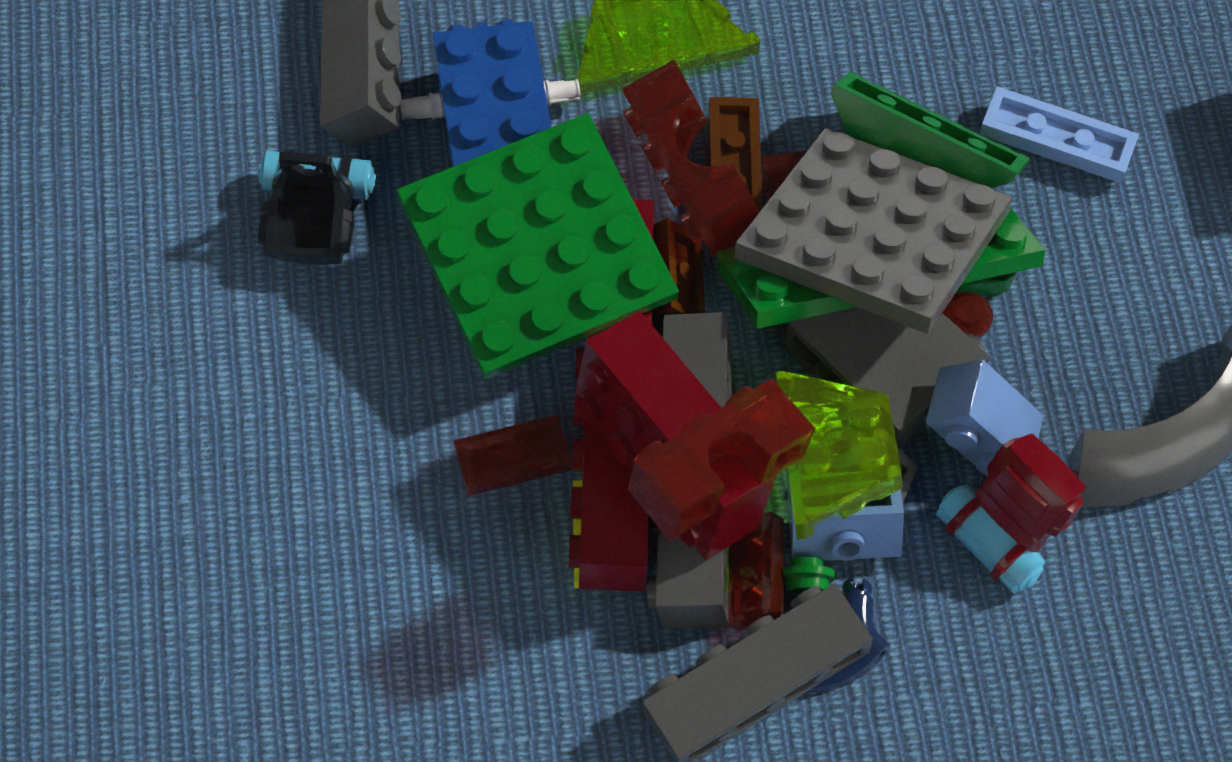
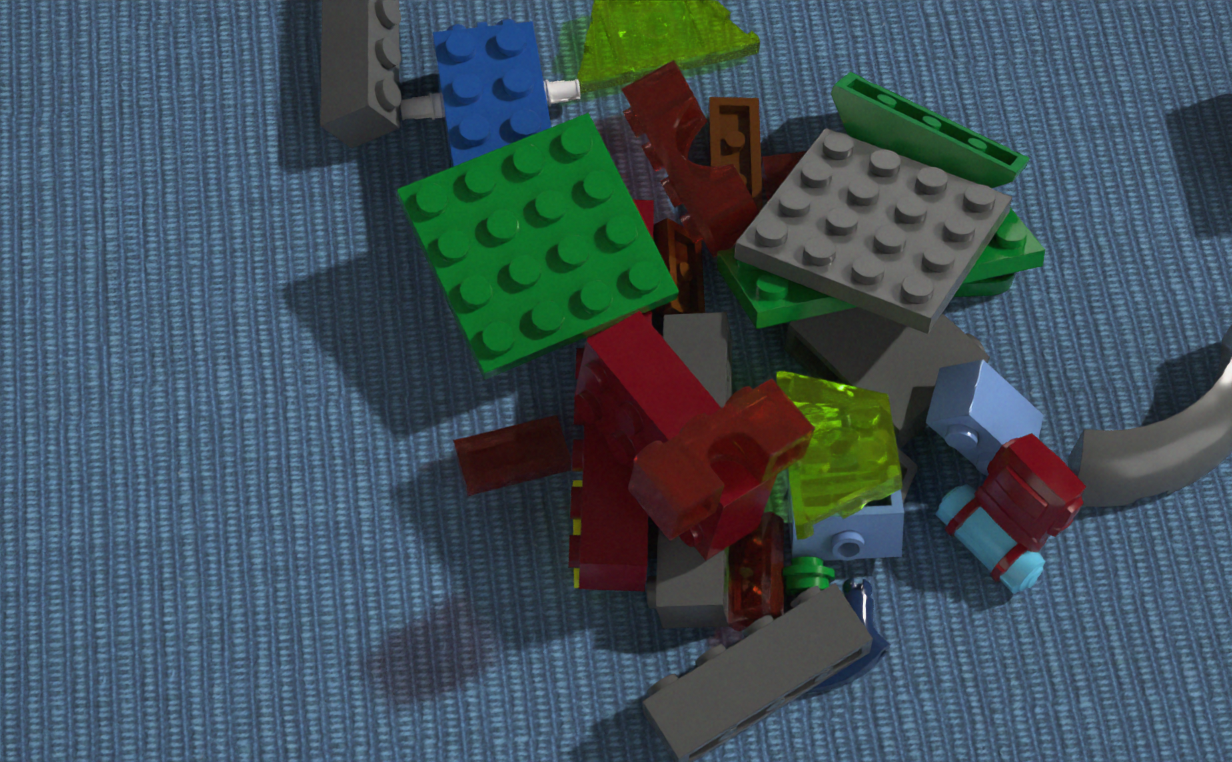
(310, 205): black piece -> none
(970, 313): clear red plate -> none
(1058, 134): light blue plate -> none

